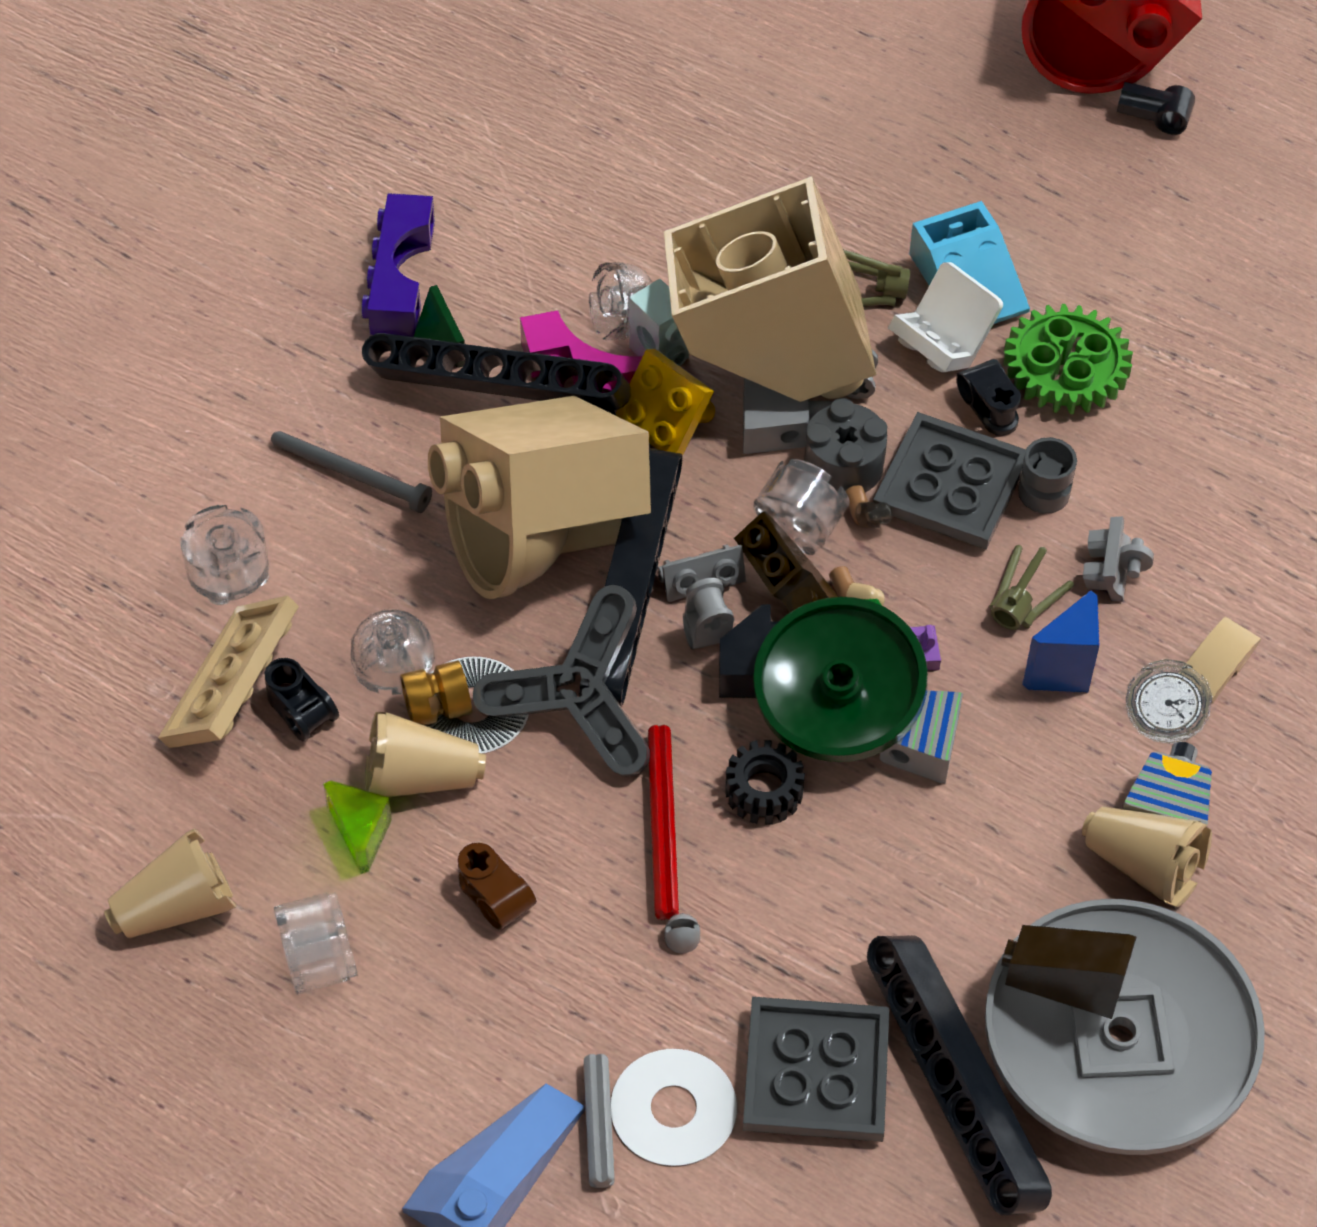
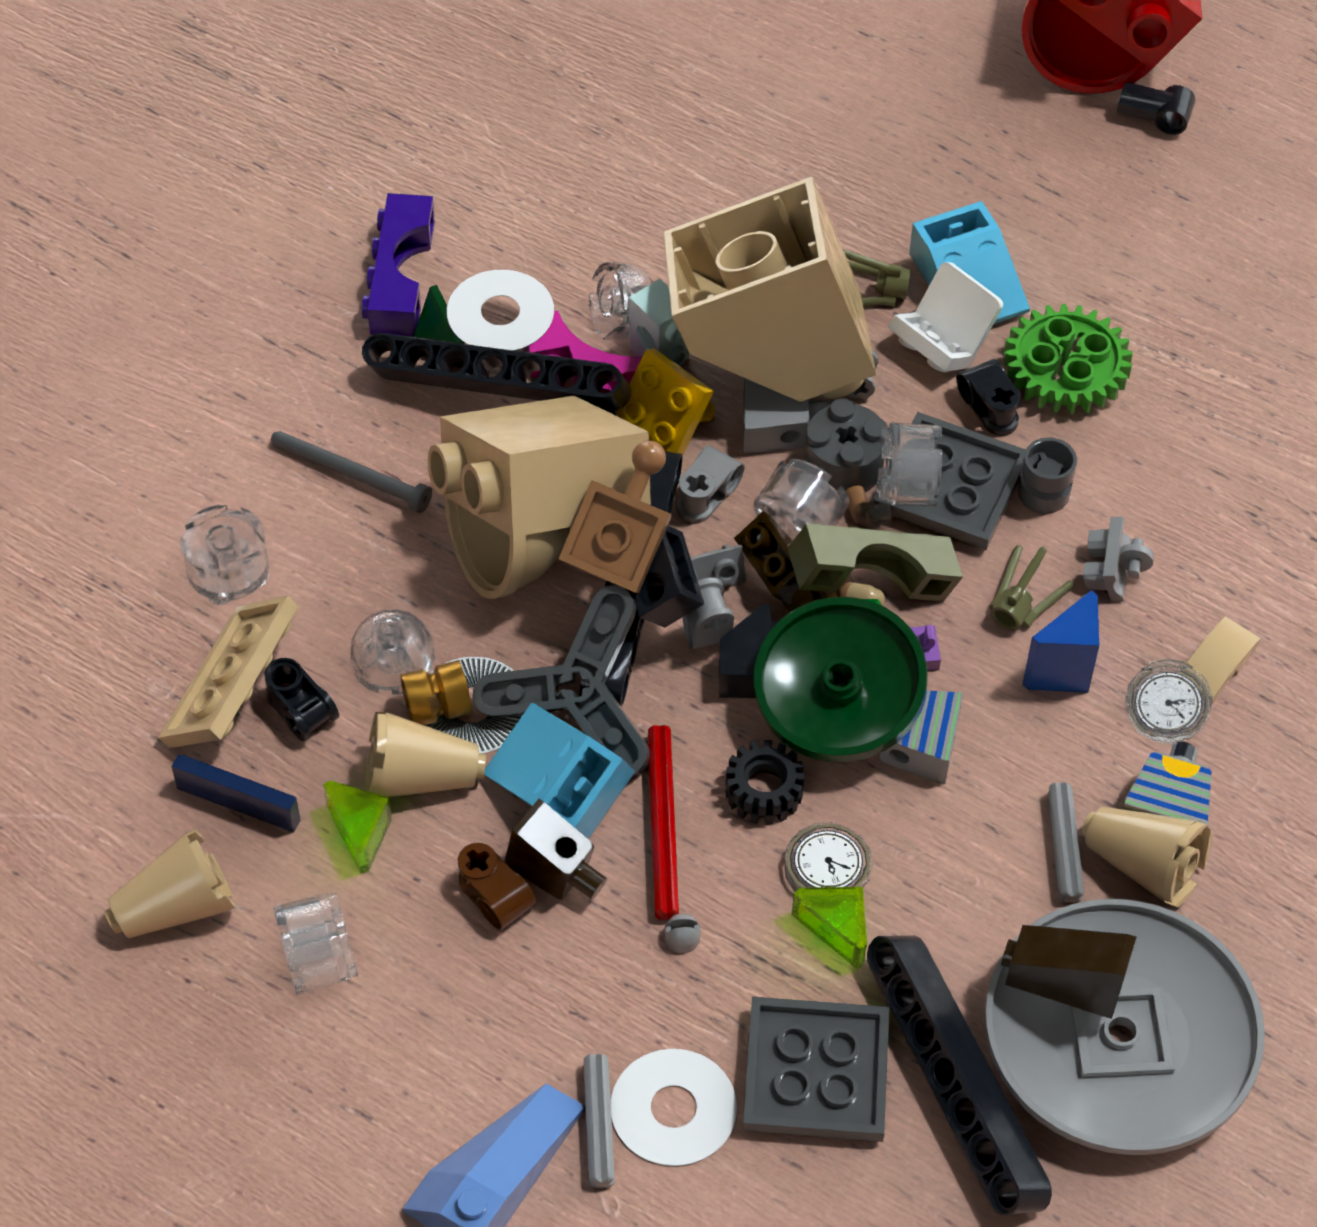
(236, 792): none -> dark blue tile
(530, 325): none -> white sticker
(552, 854): none -> dark brown torso
(561, 768): none -> medium azure slope
(615, 530): none -> medium nougat plate
(670, 584): none -> black brick
(707, 484): none -> light grey piece
(827, 857): none -> tile
(836, 918): none -> clear neon green slope
(912, 464): none -> clear brick
(917, 563): none -> olive arch
(1065, 843): none -> light grey axle

